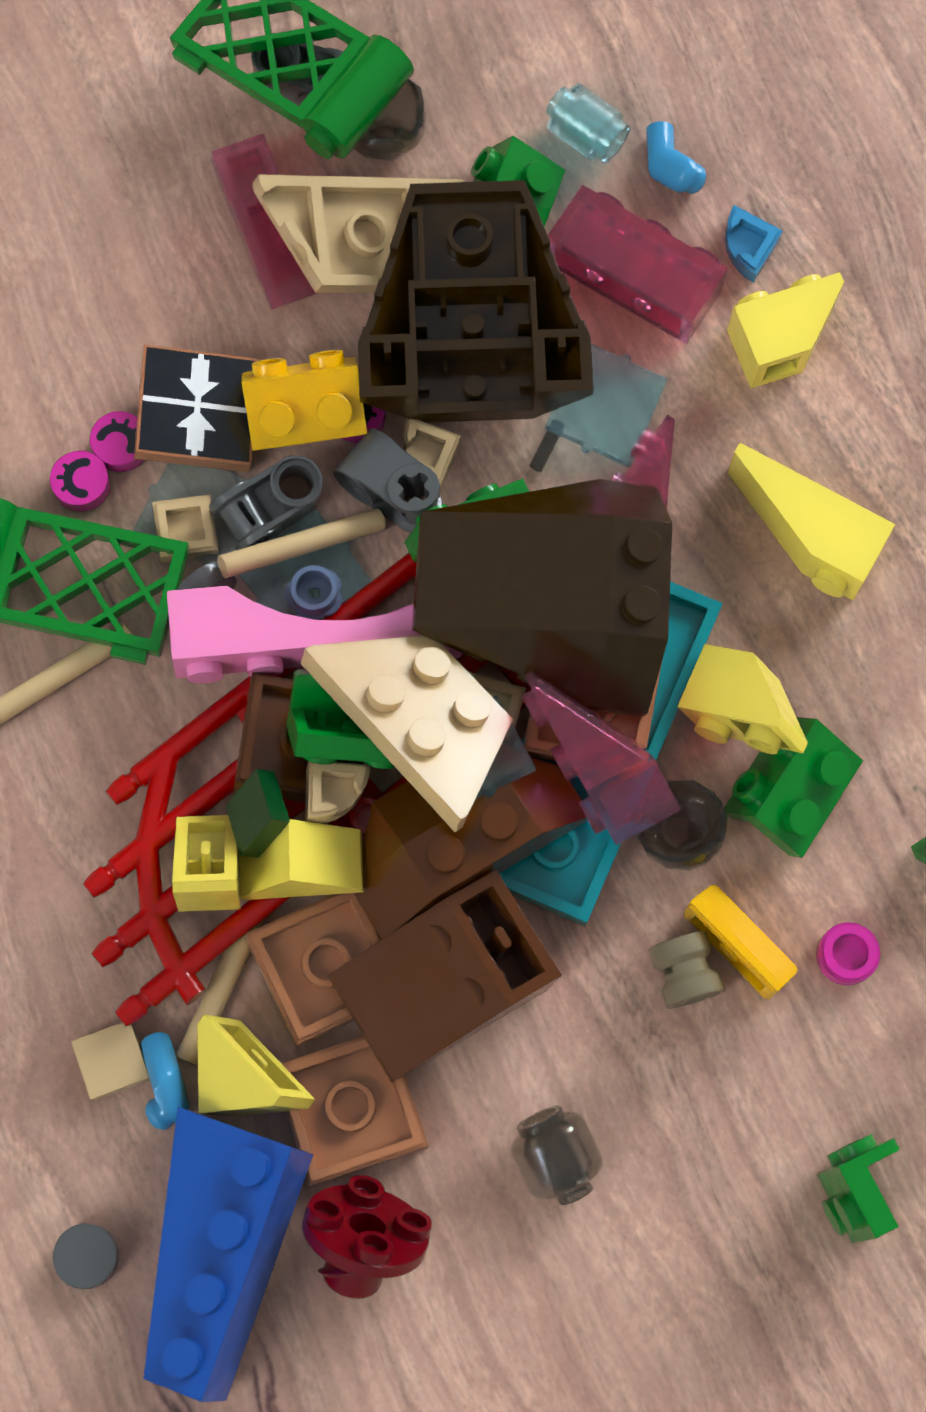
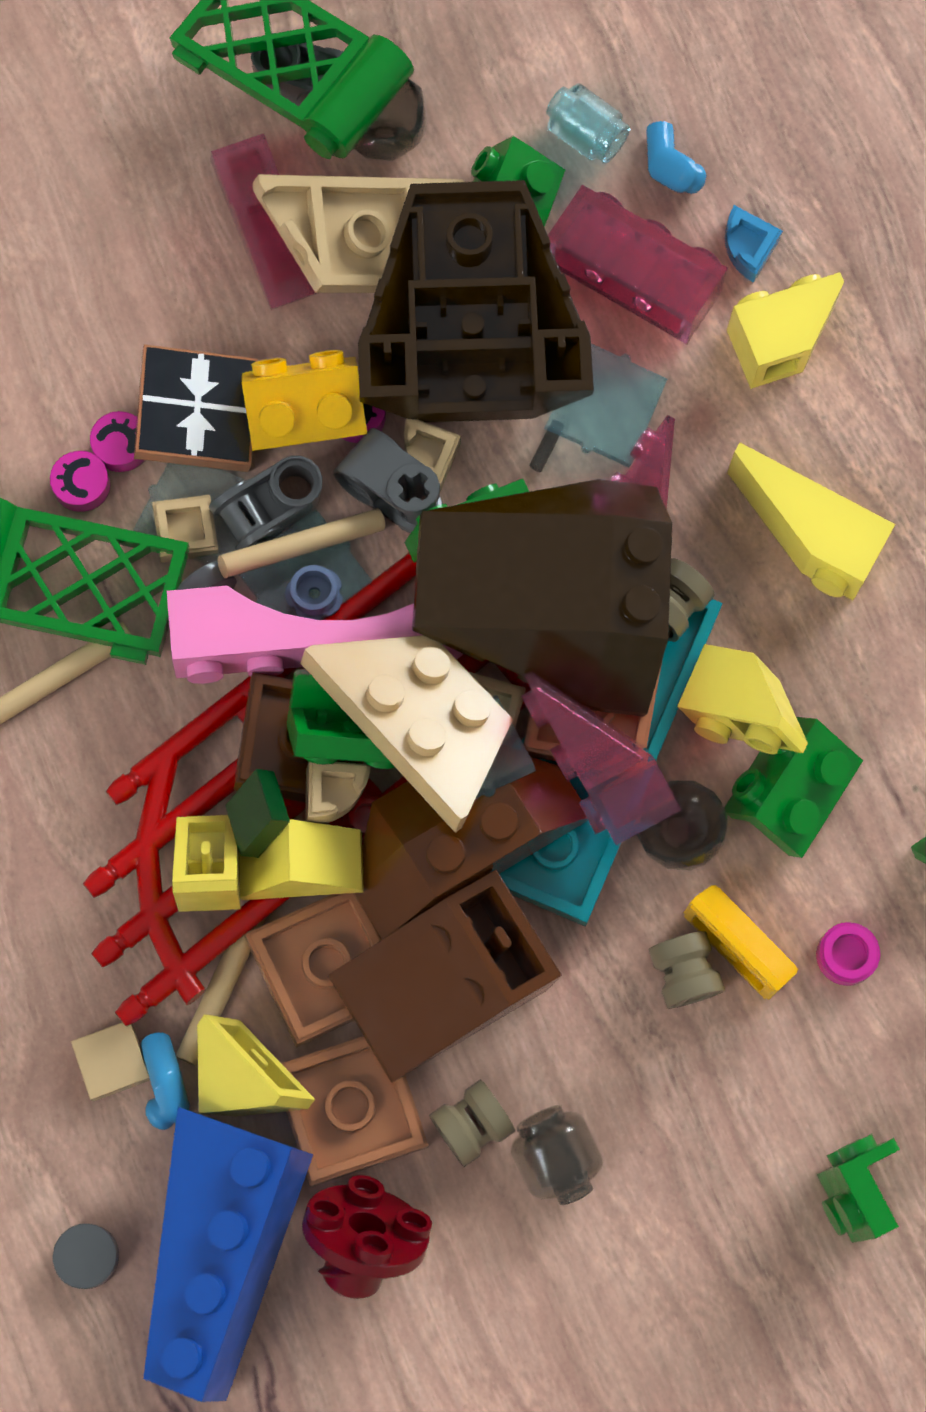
(461, 1132): none -> dark tan wheel
(688, 594): none -> dark tan wheel

